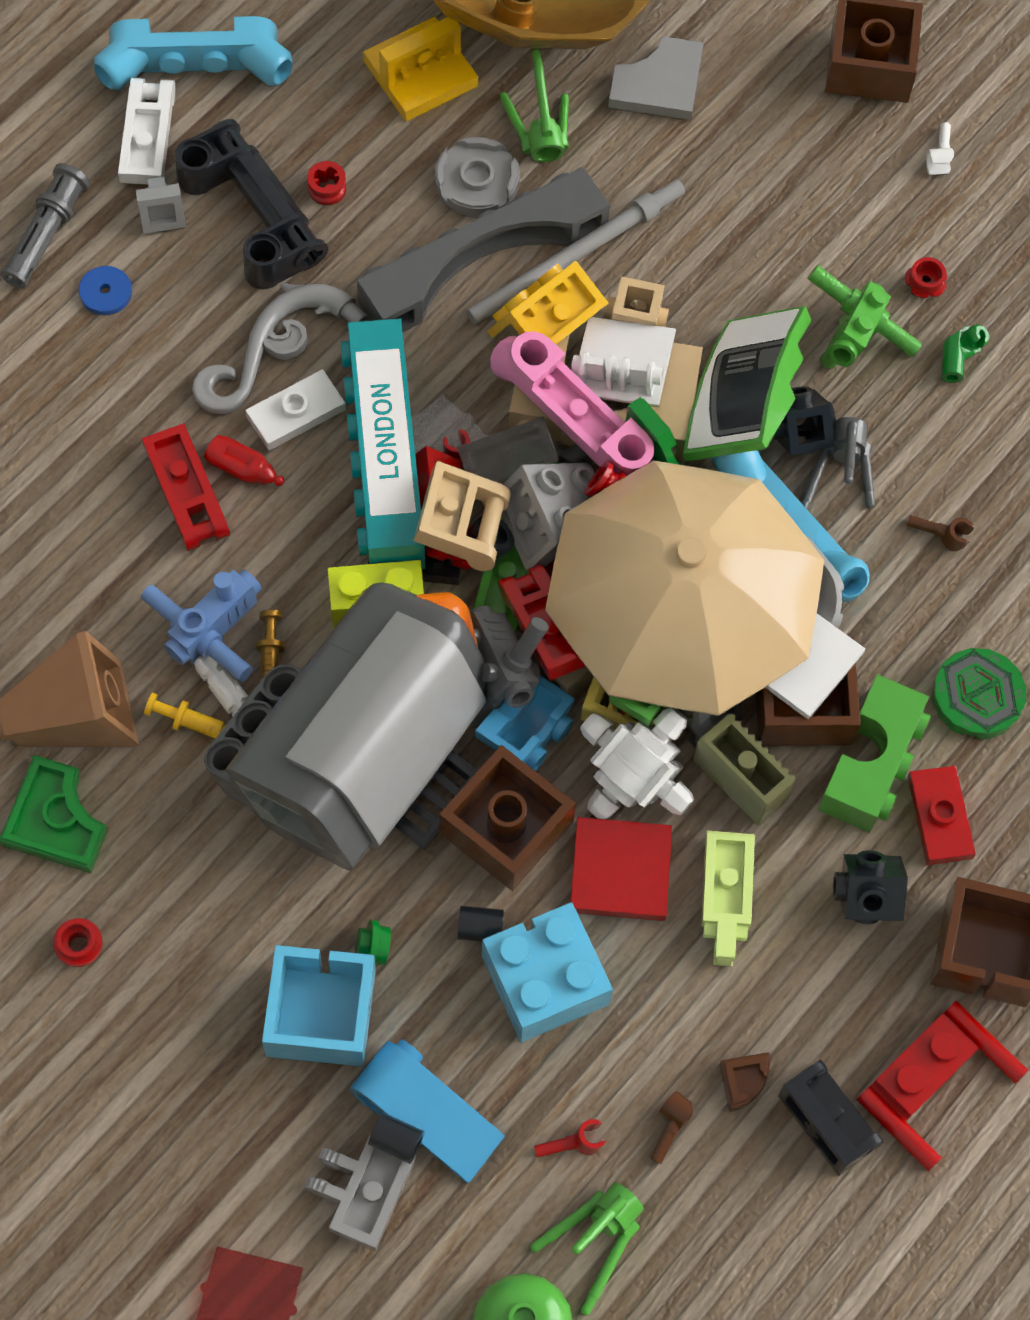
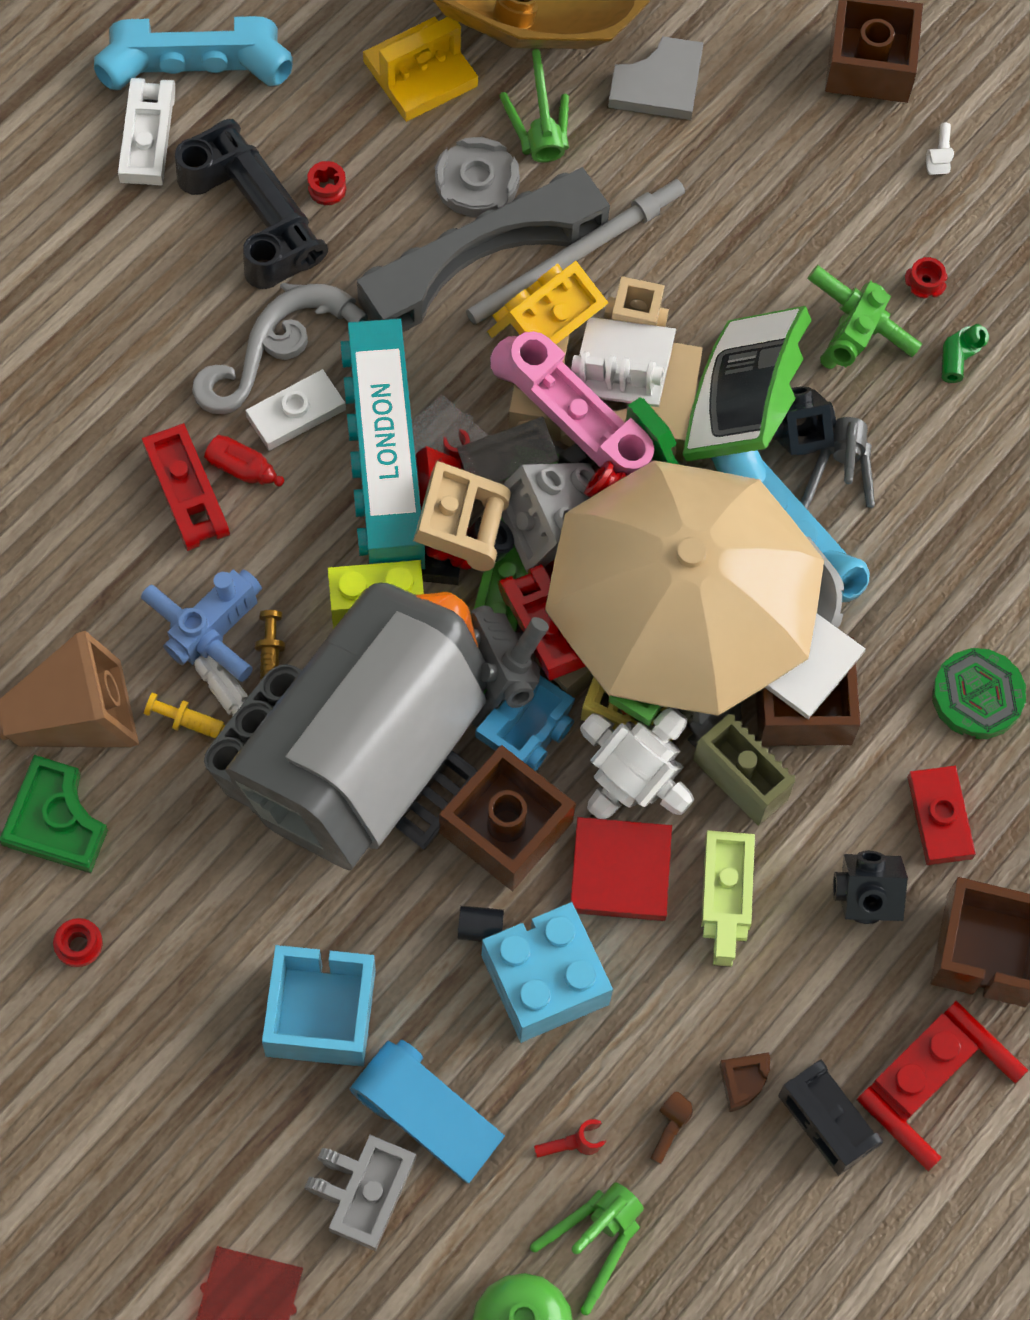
(53, 209): dark grey pin -> none
(105, 303): blue wheel -> none
(160, 206): light grey tile -> none
(374, 941): green plate -> none
(396, 1137): black hinge -> none
(860, 788): bright green arch -> none
(947, 533): reddish brown hand -> none

